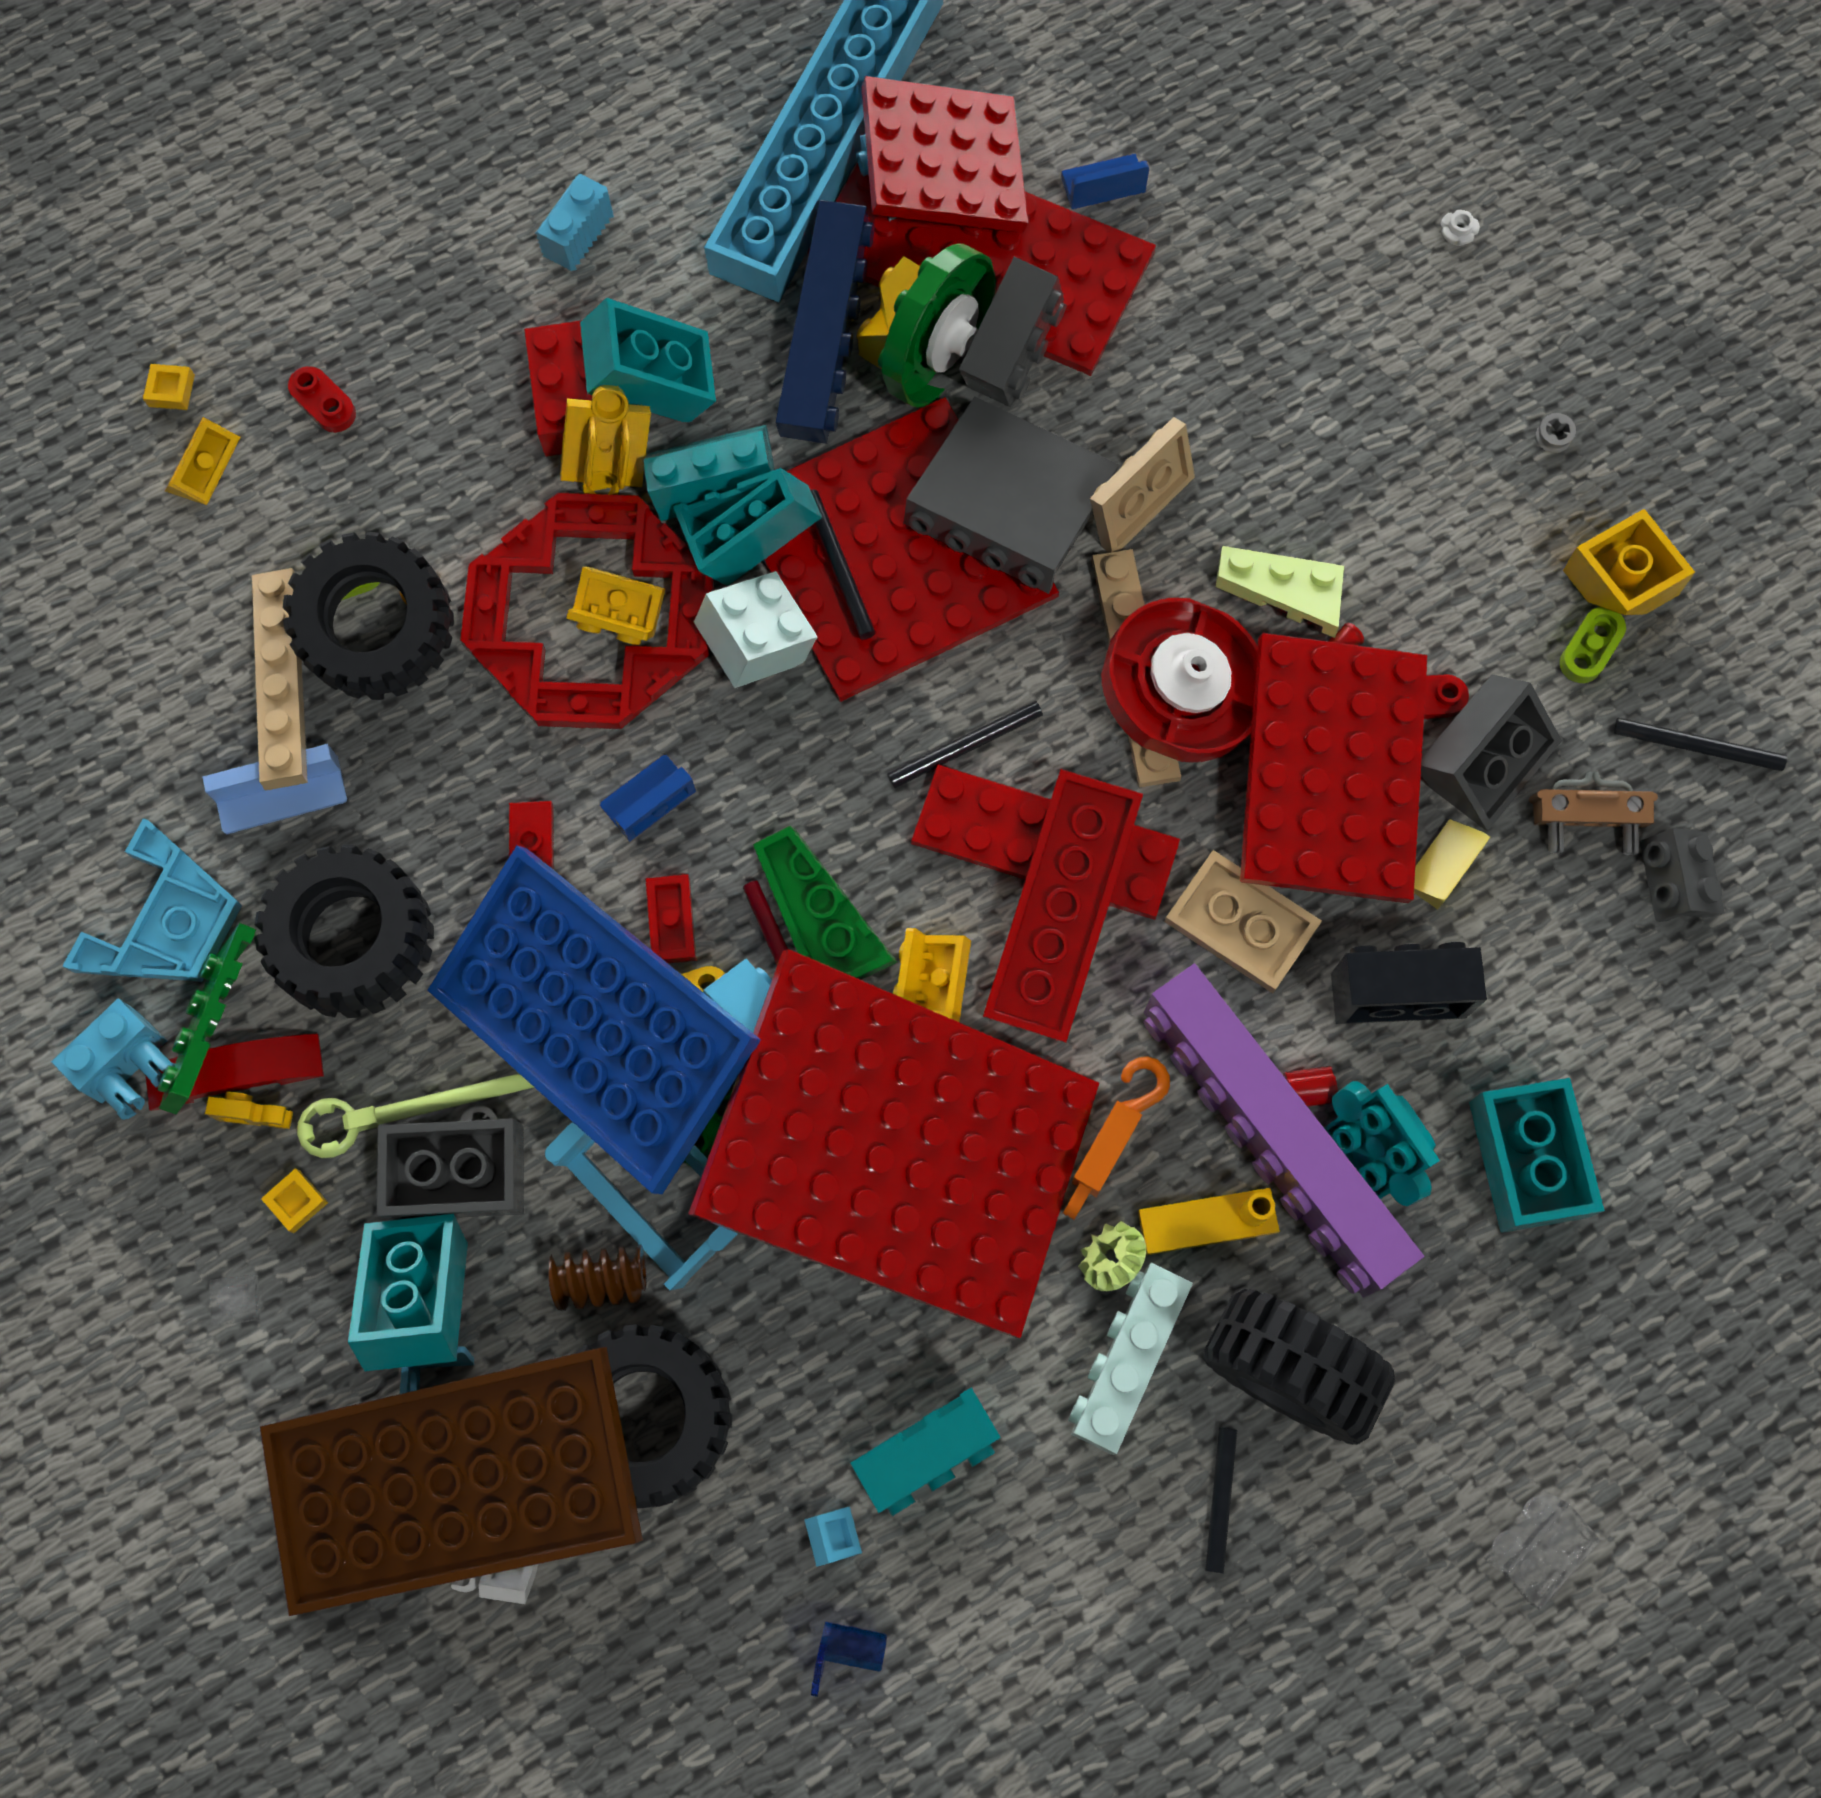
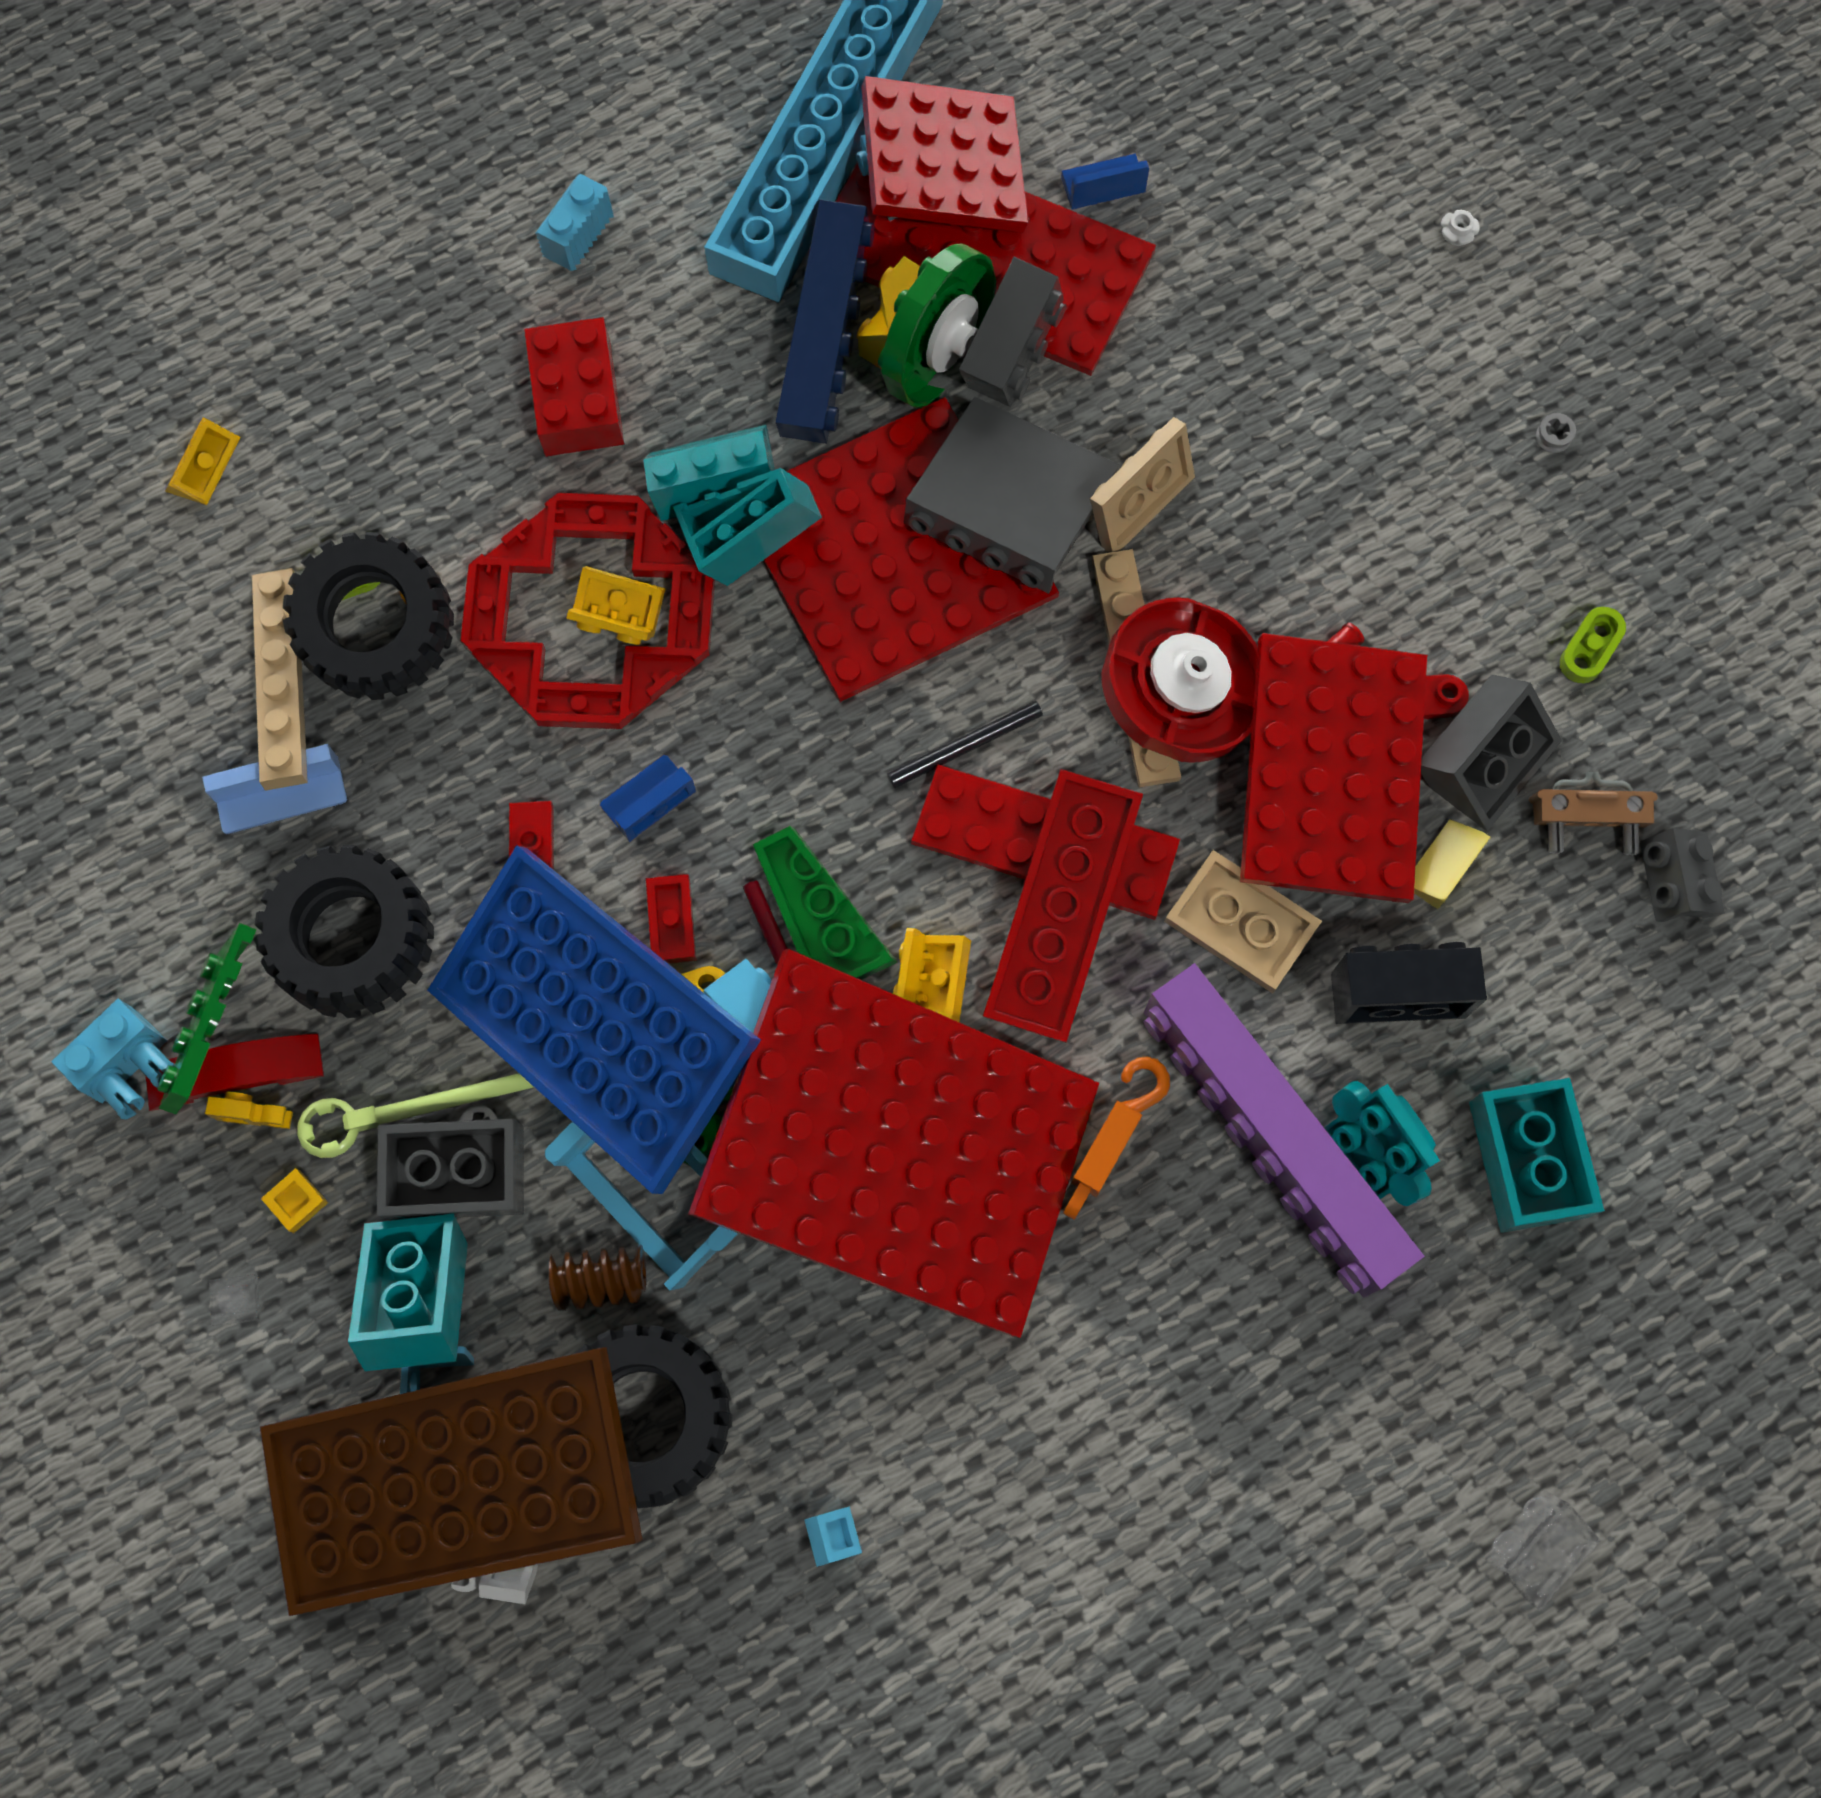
(168, 386): yellow plate -> none
(177, 925): medium azure wing -> none
(320, 397): red plate -> none
(605, 441): yellow piece -> none
(649, 358): teal brick -> none
(755, 629): light aqua brick -> none
(842, 572): black bar -> none
(848, 1647): clear blue bracket -> none
(926, 1453): teal wedge -> none
(1129, 1250): yellowish green gear -> none
(1131, 1360): light aqua brick -> none
(1208, 1221): yellow piece -> none
(1221, 1500): black bar -> none
(1292, 584): yellowish green wing -> none
(1300, 1365): black tyre -> none
(1313, 1085): red piece -> none
(1629, 567): yellow slope -> none
(1700, 744): black bar -> none

